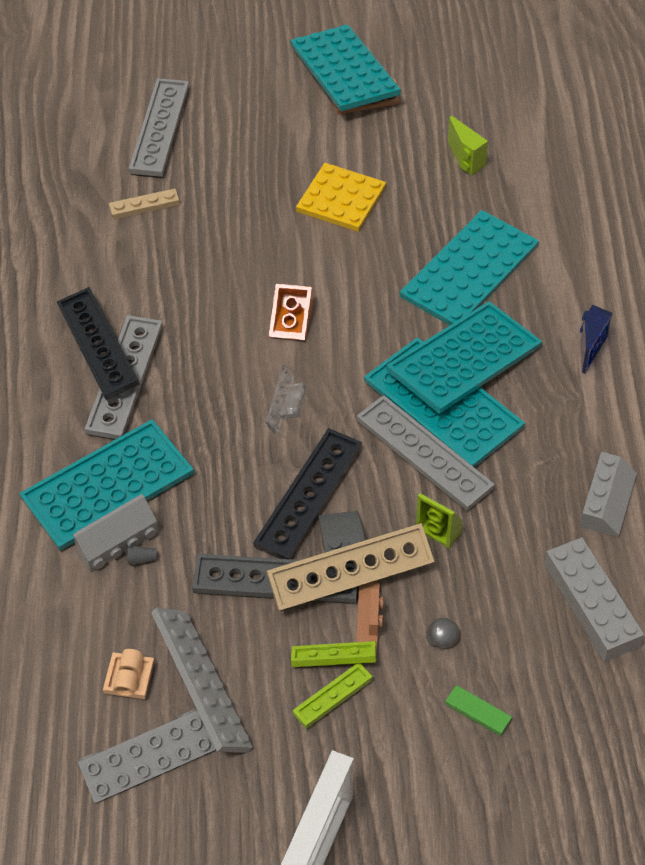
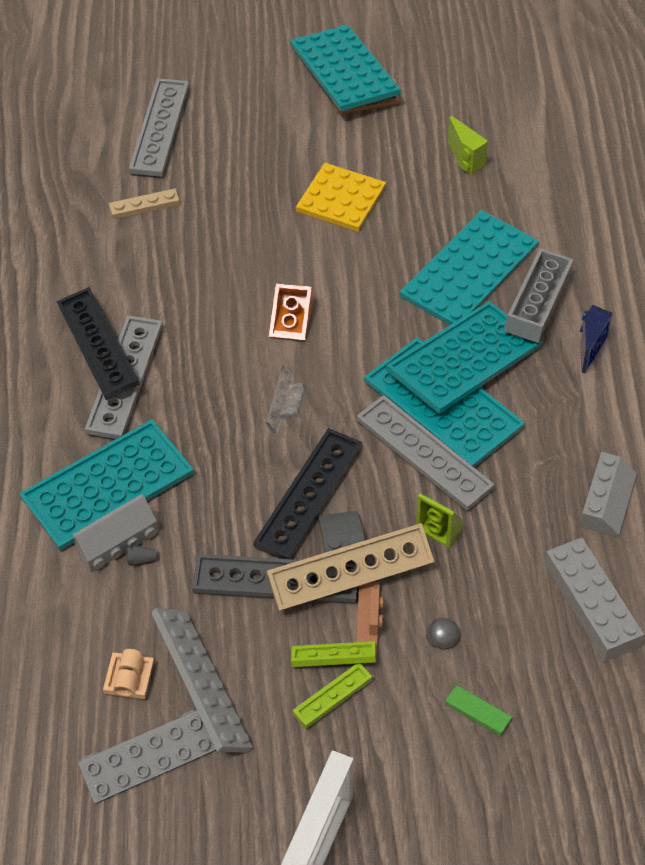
(538, 295): none -> light grey brick

